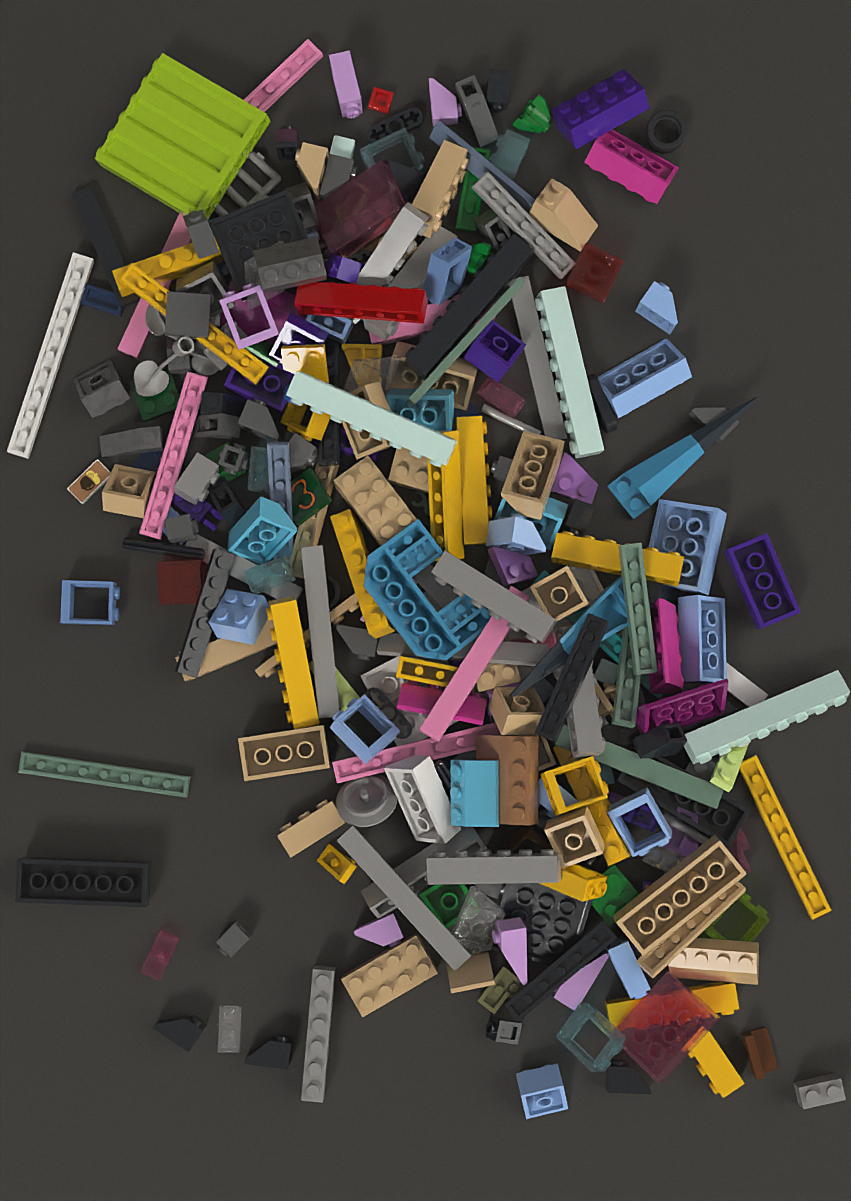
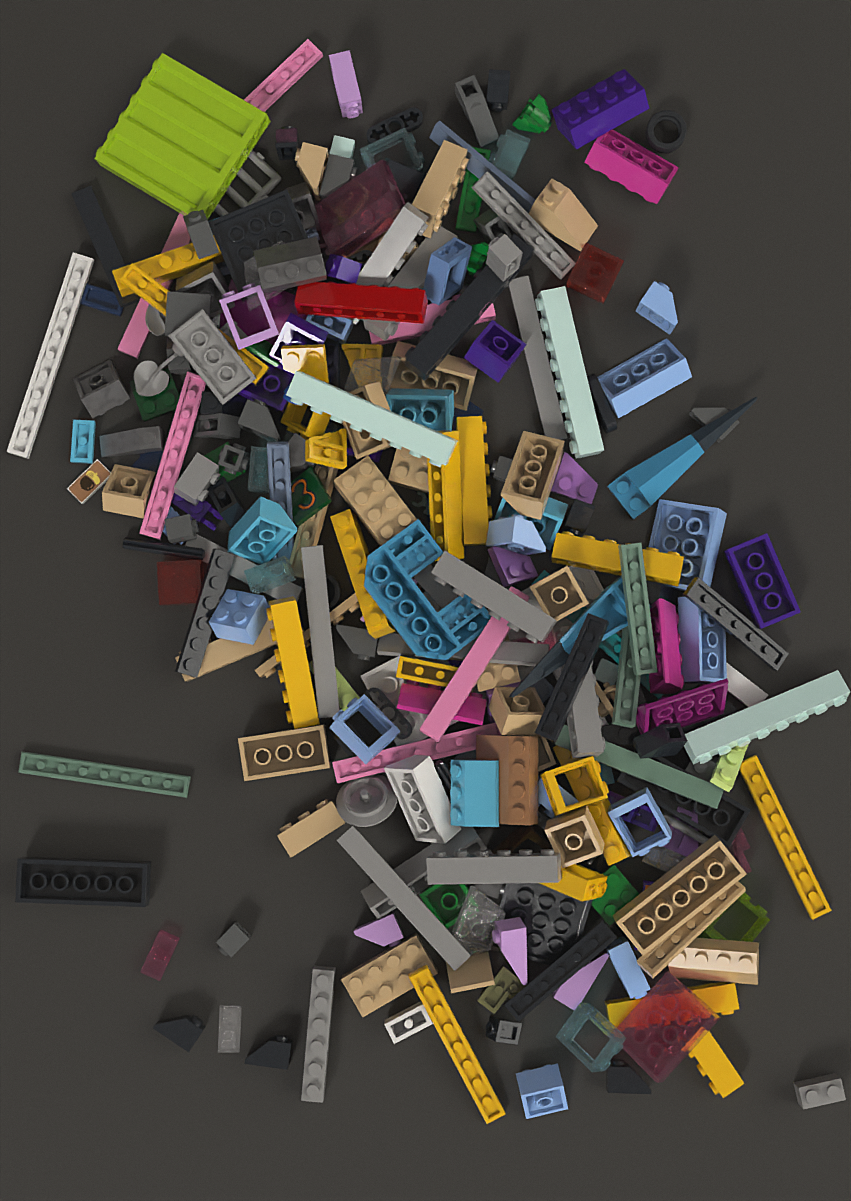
(67, 602): medium blue window -> none
(83, 441): none -> medium azure plate
(212, 356): none -> light grey tile
(328, 449): none -> yellow wing
(337, 863): yellow slope -> none
(380, 100): red tile -> none
(407, 1022): none -> white brick
(443, 104): lavender slope -> none
(456, 1044): none -> yellow tile
(465, 342): sand green tile -> none
(501, 397): clear pink slope -> none
(503, 257): none -> light grey brick
(508, 420): light grey bar -> none
(735, 623): none -> plate
(759, 1052): reddish brown panel -> none

